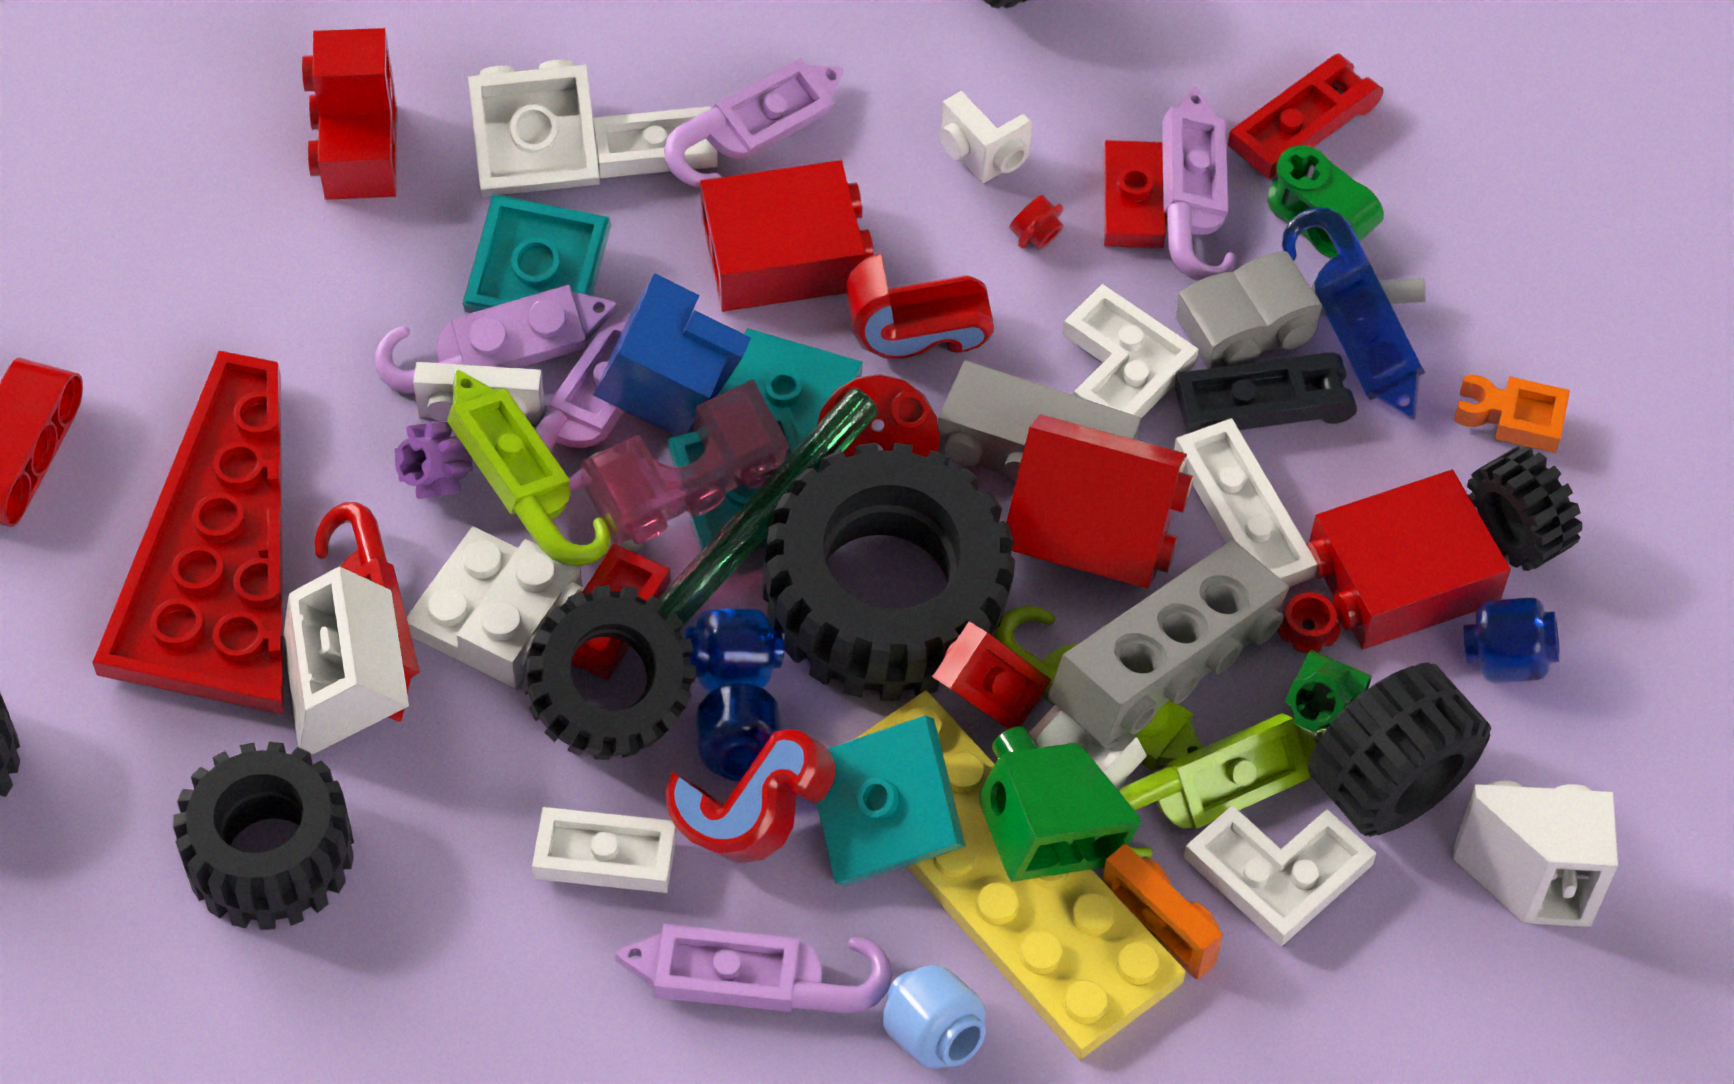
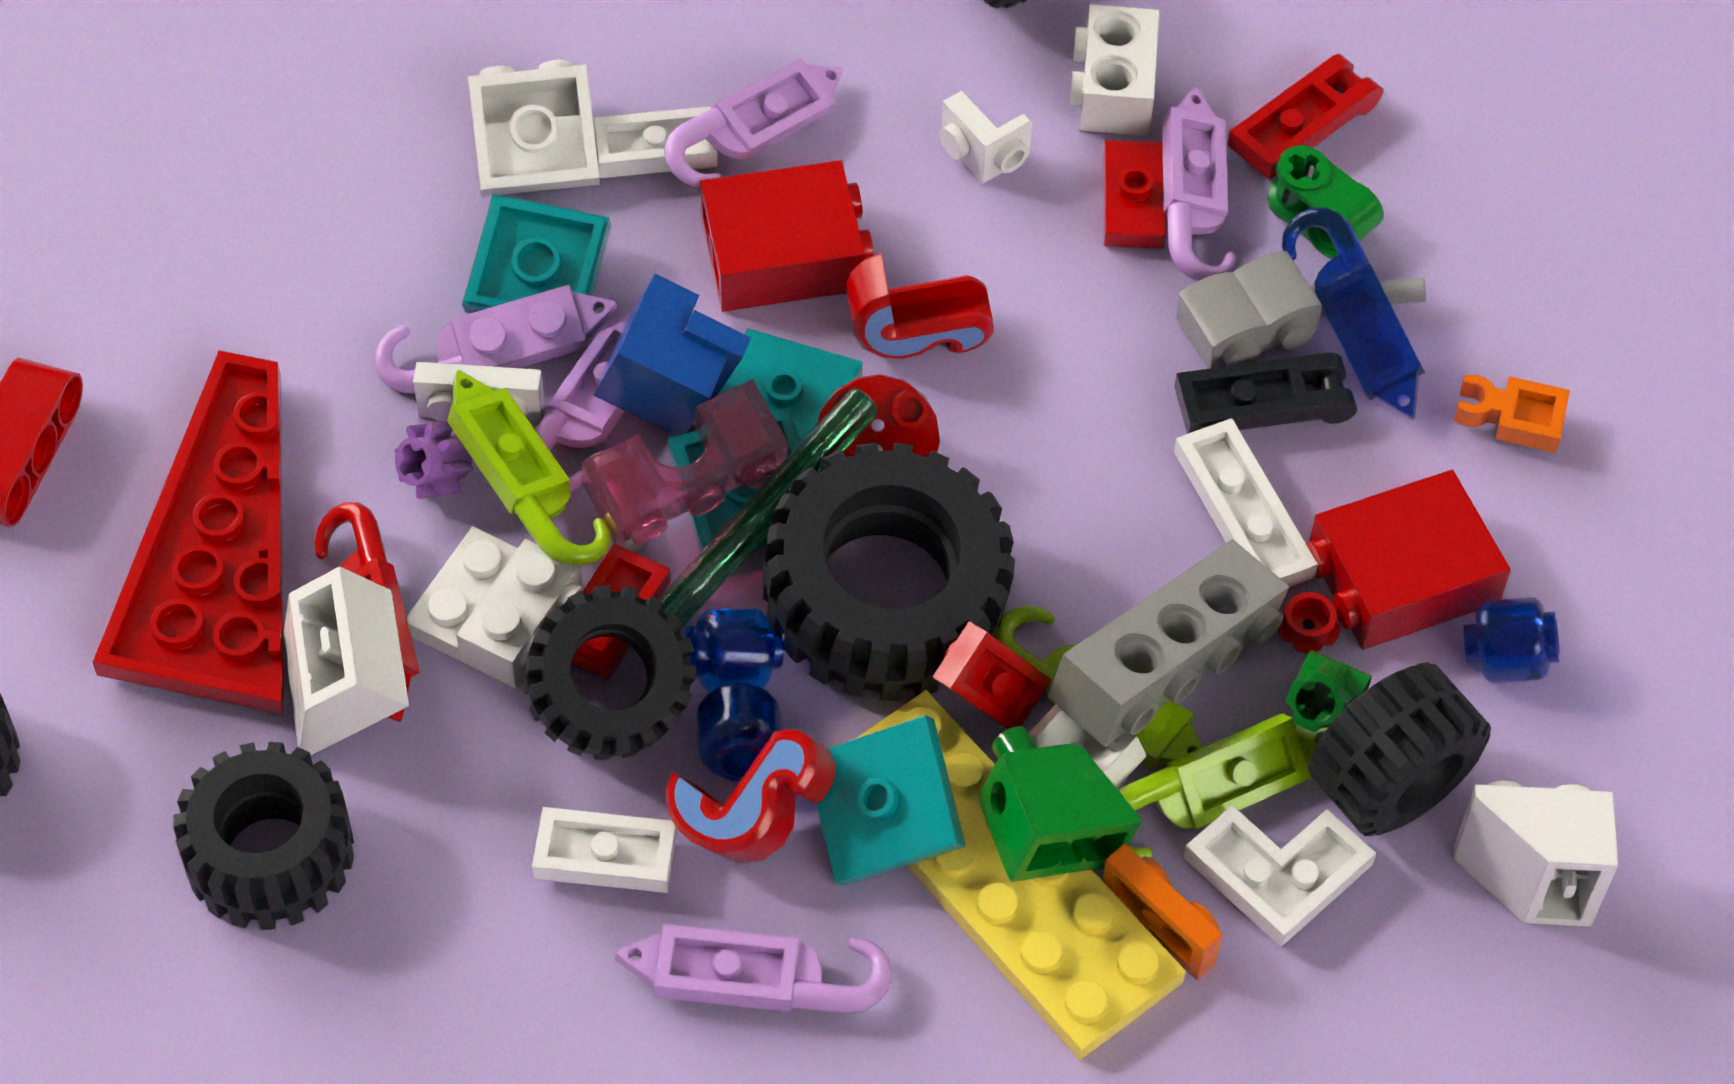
(353, 113): red brick -> none
(935, 1017): light blue head -> none
(992, 411): light grey brick -> none
(1037, 223): red plate -> none
(1097, 501): red brick -> none
(1118, 70): none -> white brick
(1135, 351): white plate -> none
(1525, 507): black tyre -> none

